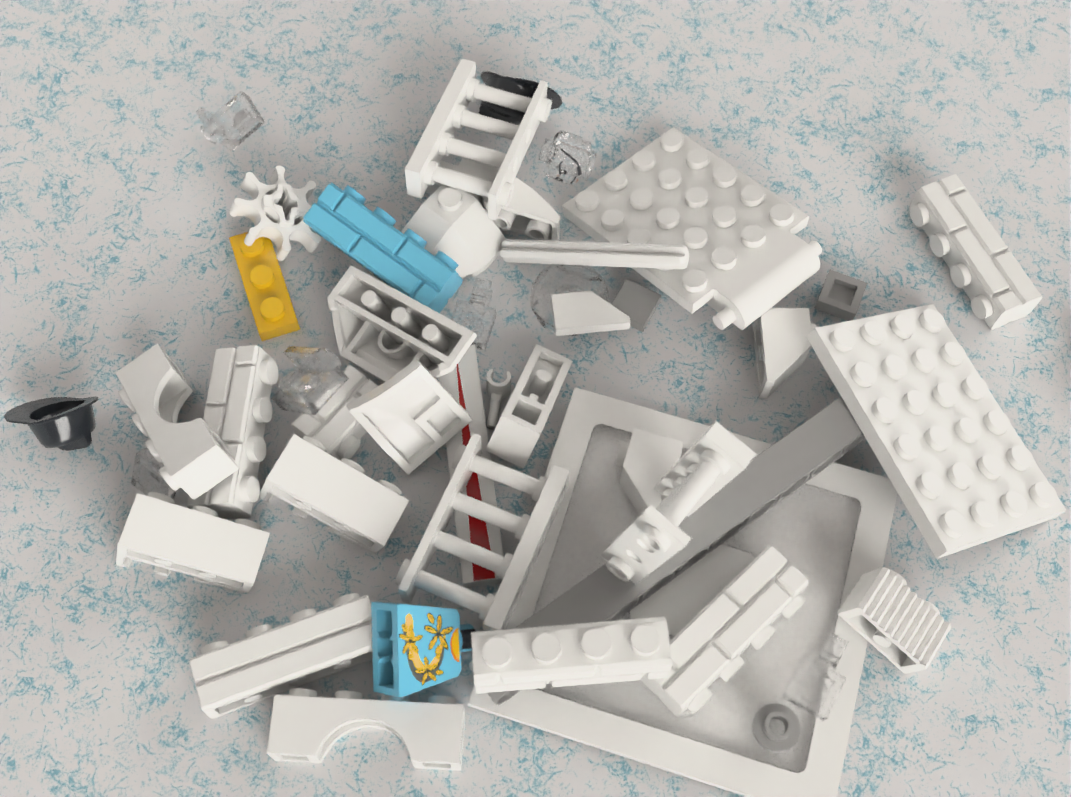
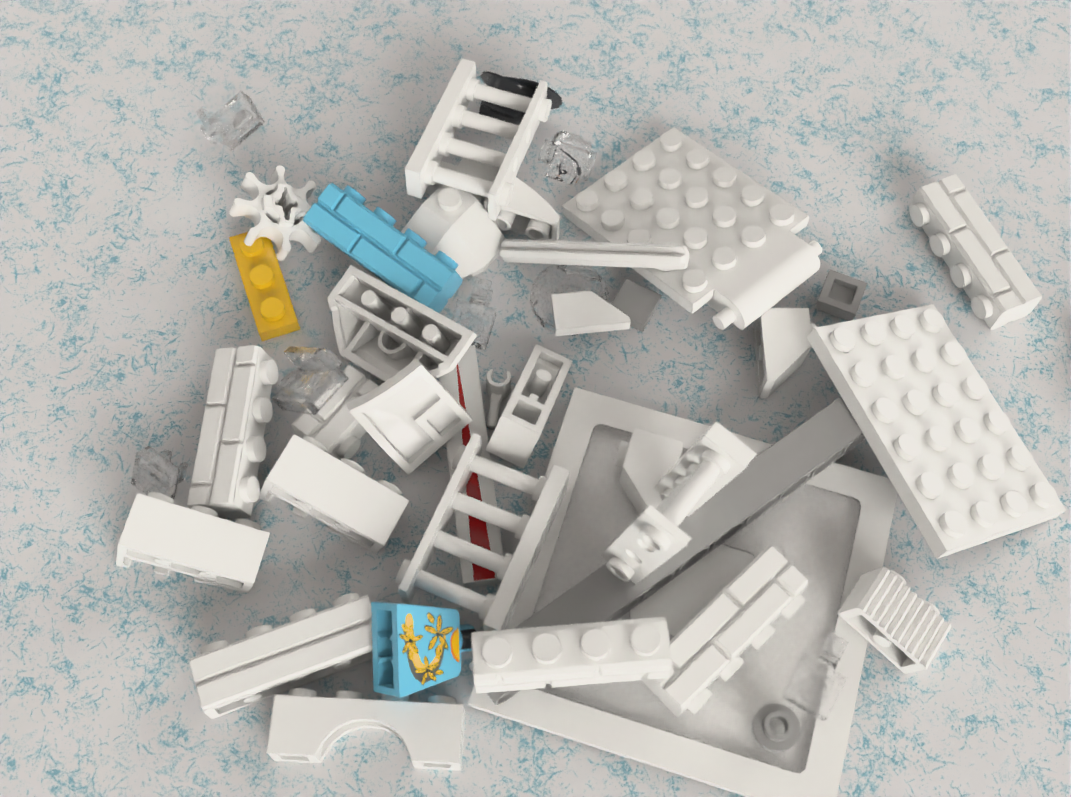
(58, 421): black piece -> none
(189, 450): white arch -> none

